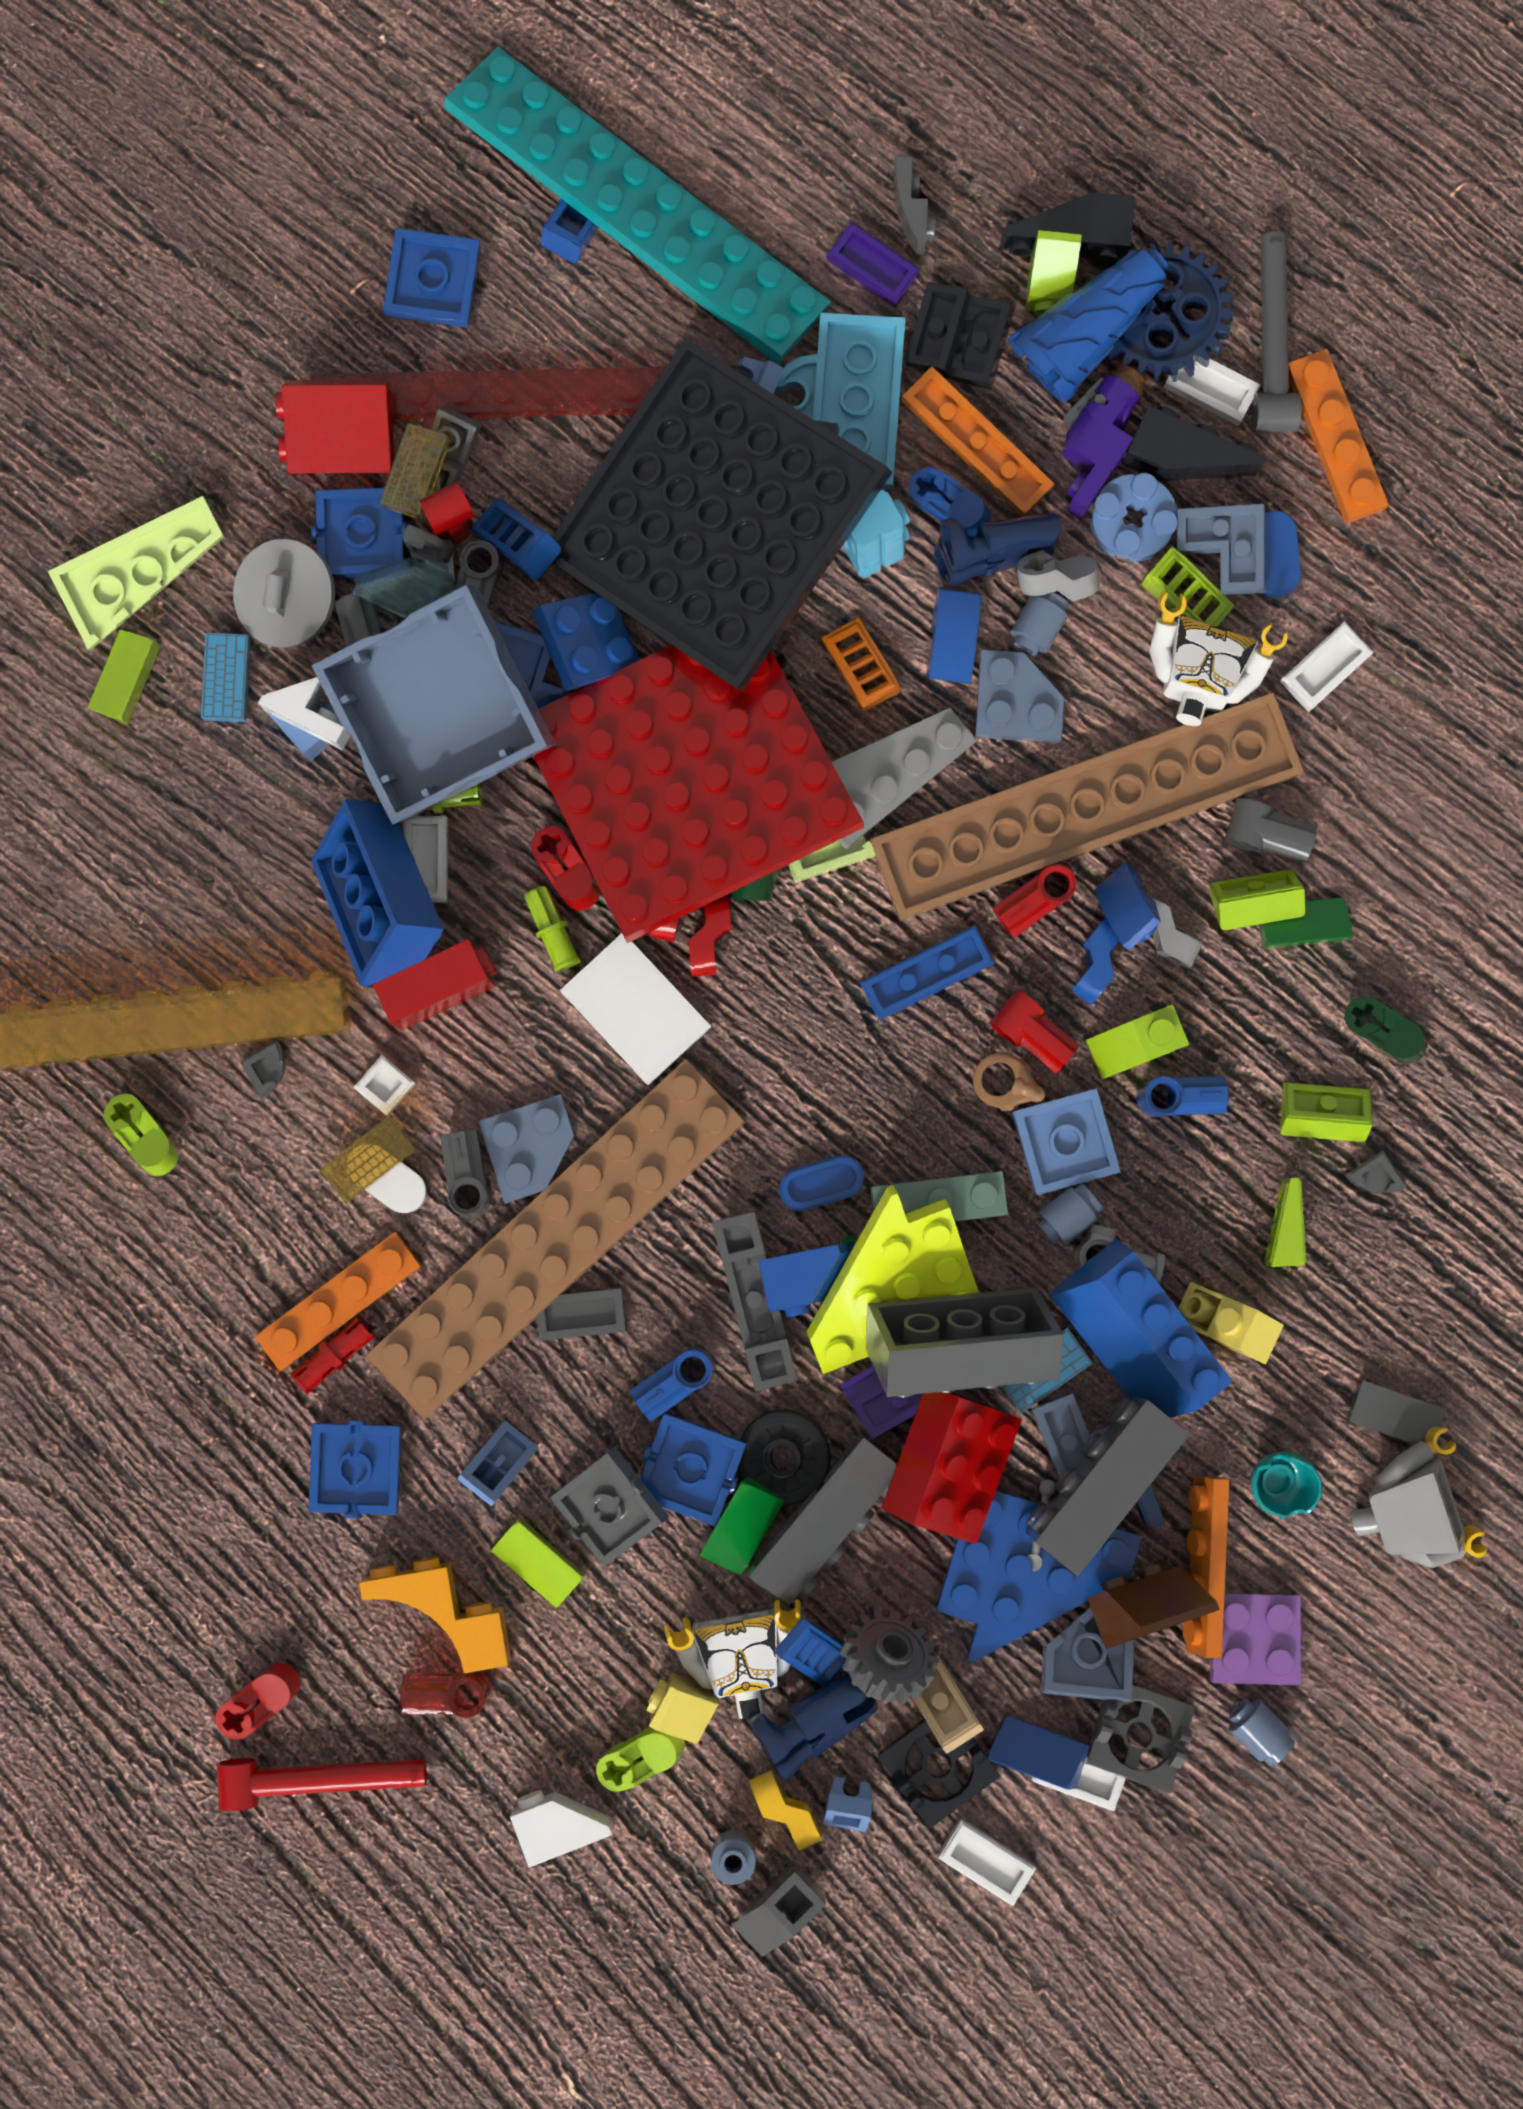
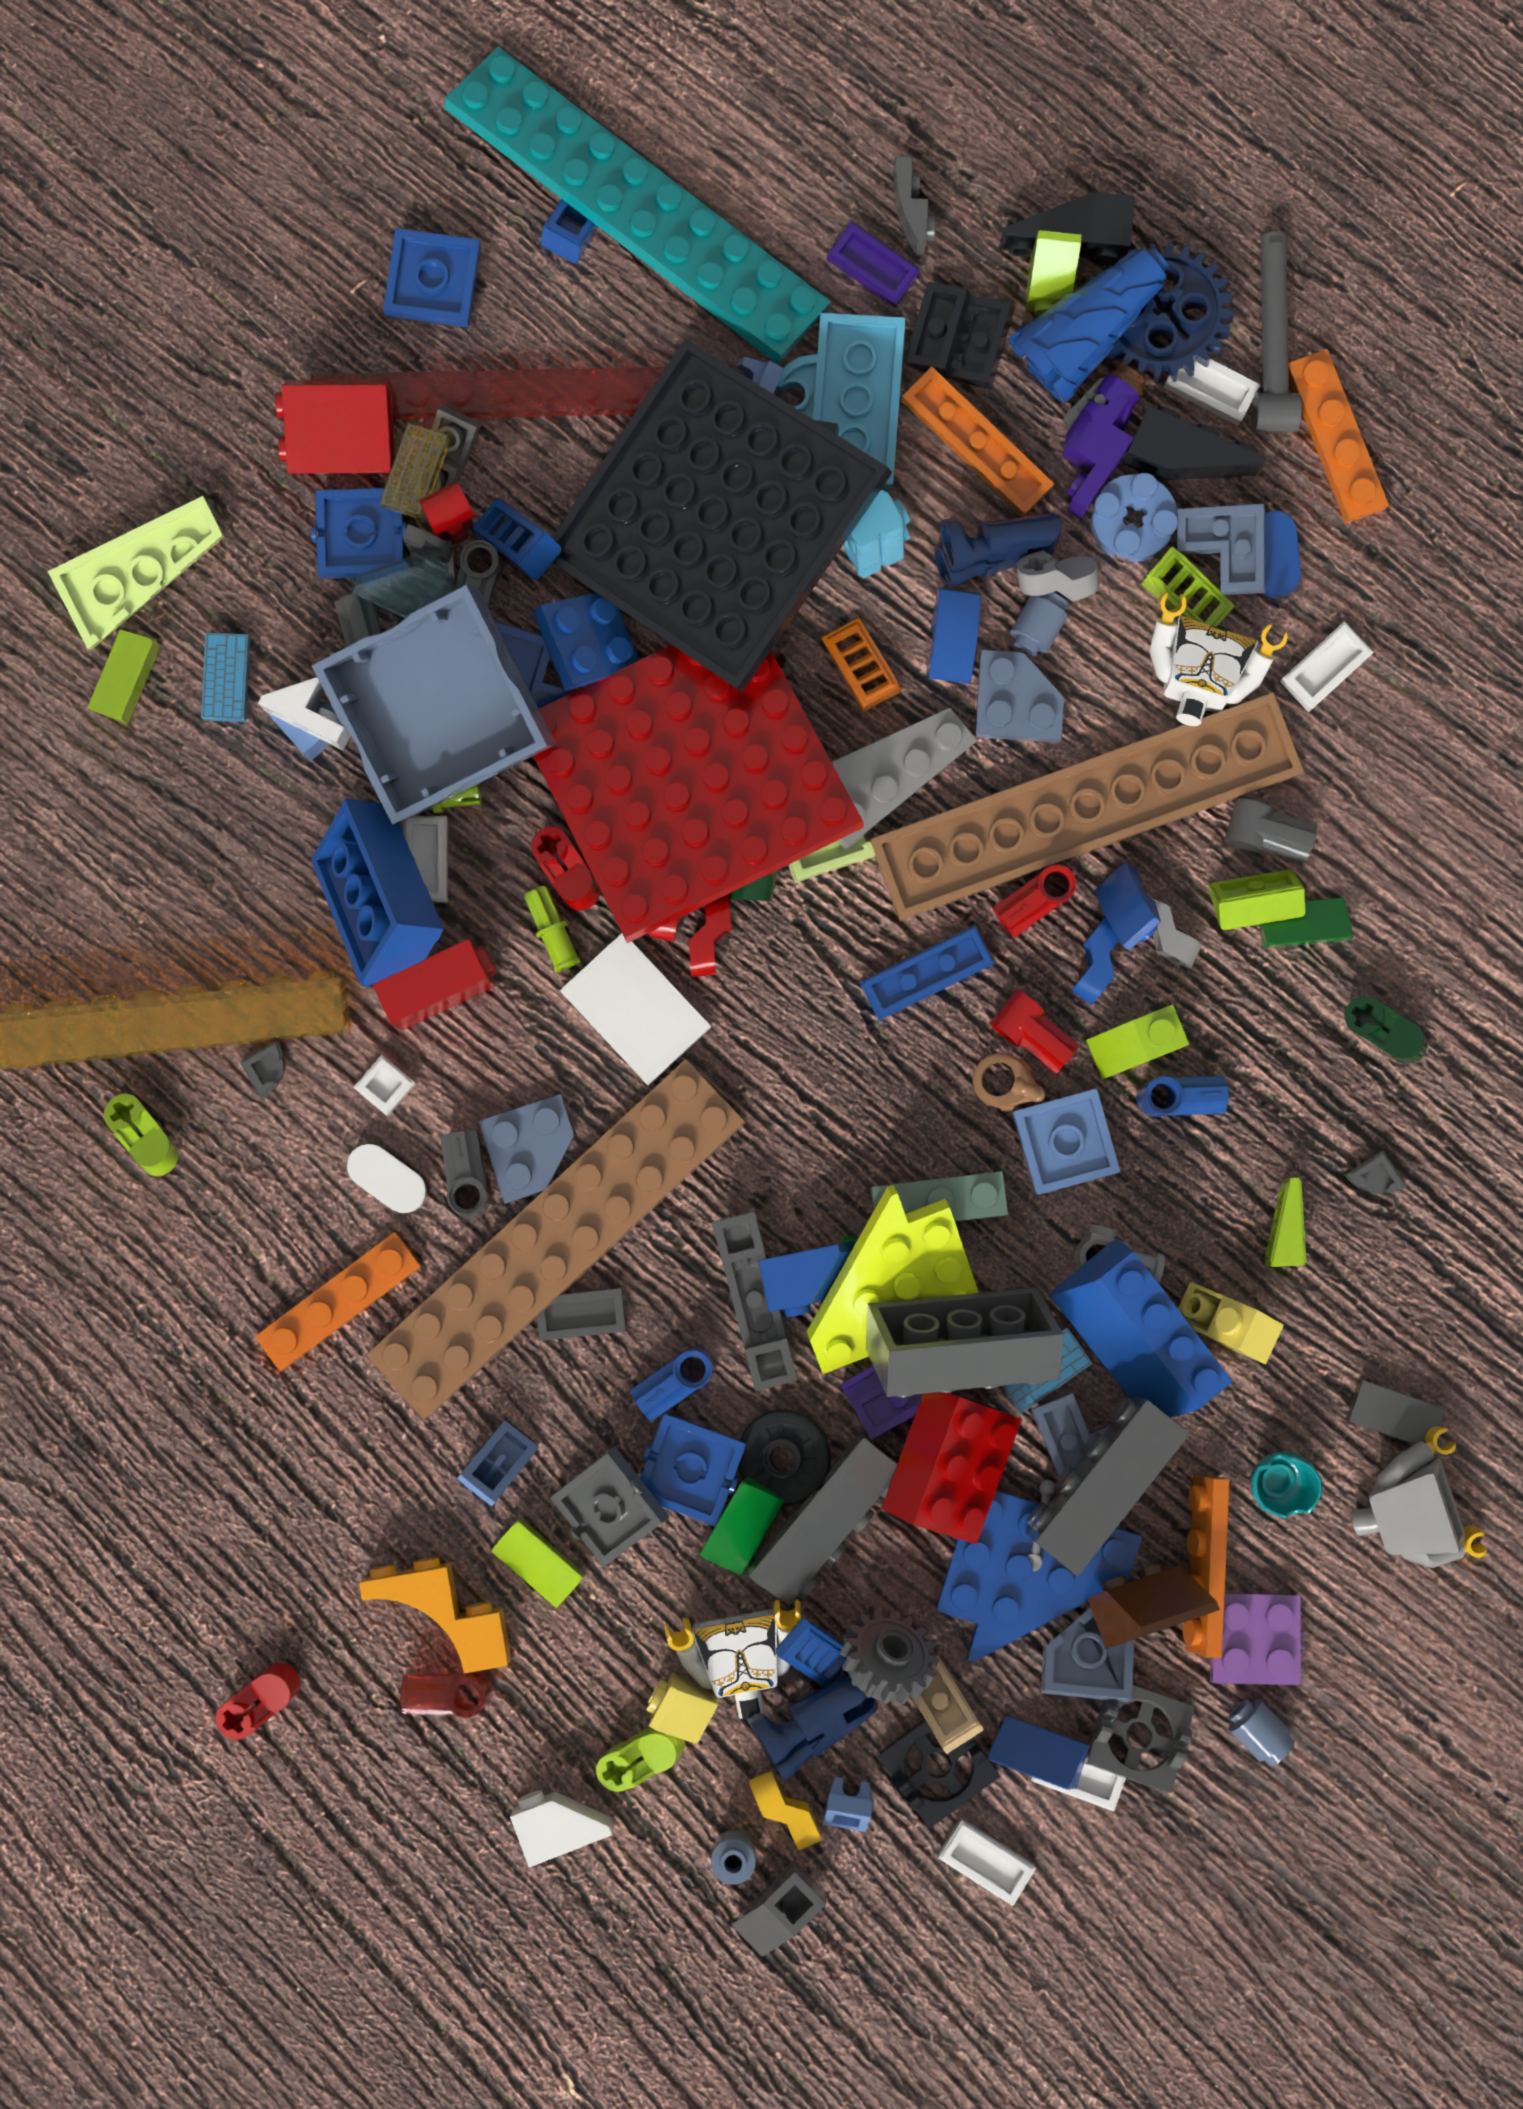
(242, 1783): red piece -> none
(284, 593): light grey shield -> none
(332, 1355): red pin -> none
(355, 1468): blue plate -> none
(368, 1159): clear yellow tile -> none
(821, 1183): blue tile -> none
(933, 489): blue piece -> none
(1069, 1215): sand blue brick -> none
(1149, 1509): dark blue tile -> none
(1325, 1112): lime slope -> none

